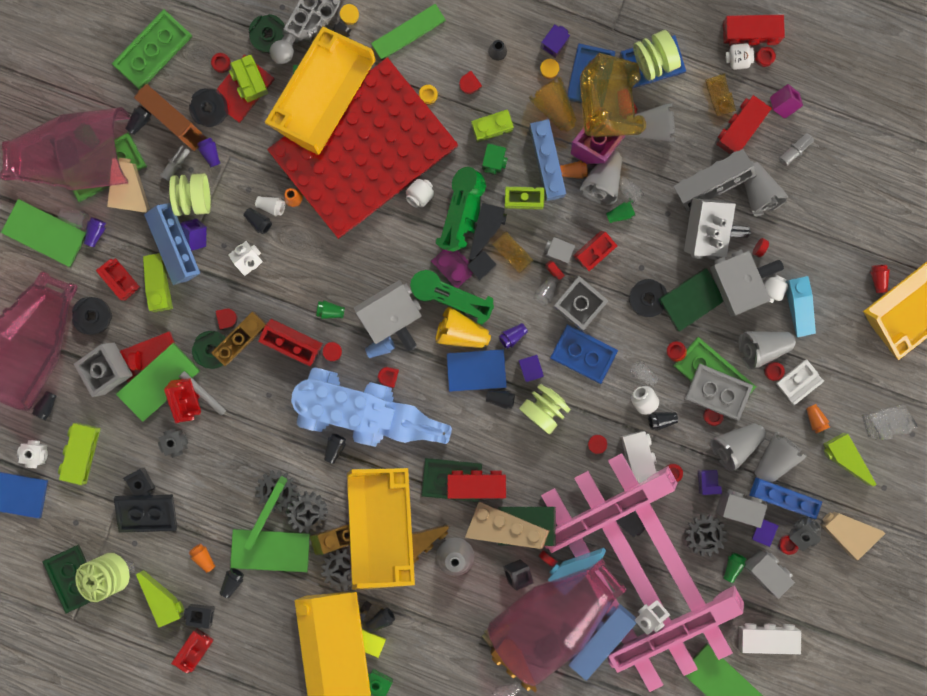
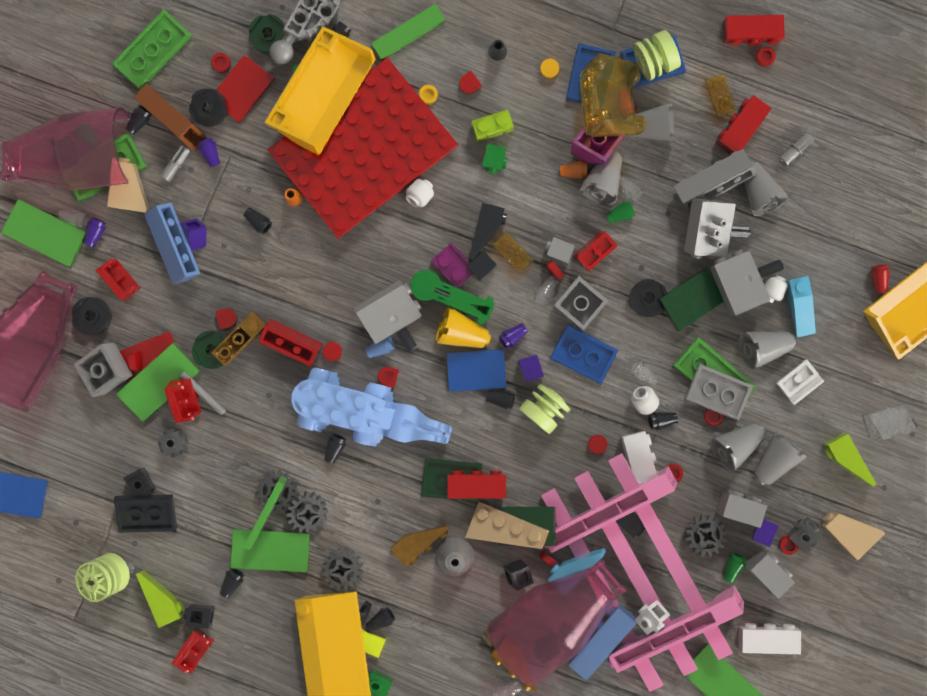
(38, 451): white brick -> none
(44, 406): black cone -> none
(62, 573): dark green tile -> none
(78, 453): lime brick -> none
(156, 283): lime slope -> none
(186, 194): yellowish green wheel -> none
(202, 558): orange cone -> none
(246, 257): white brick -> none
(248, 78): lime brick -> none
(271, 205): white cone -> none
(329, 310): green cone -> none
(331, 540): pearl gold slope -> none
(349, 14): yellow tile -> none
(380, 528): yellow slope -> none
(464, 208): green piece -> none
(524, 198): lime brick -> none
(547, 160): medium blue brick -> none
(555, 40): dark purple brick -> none
(555, 104): clear yellow cone -> none
(676, 351): red tile -> none
(708, 482): dark purple panel -> none
(740, 56): white head -> none
(761, 247): red tile -> none
(774, 371): red tile -> none
(785, 498): blue tile -> none
(786, 101): magenta panel -> none
(817, 419): orange cone -> none

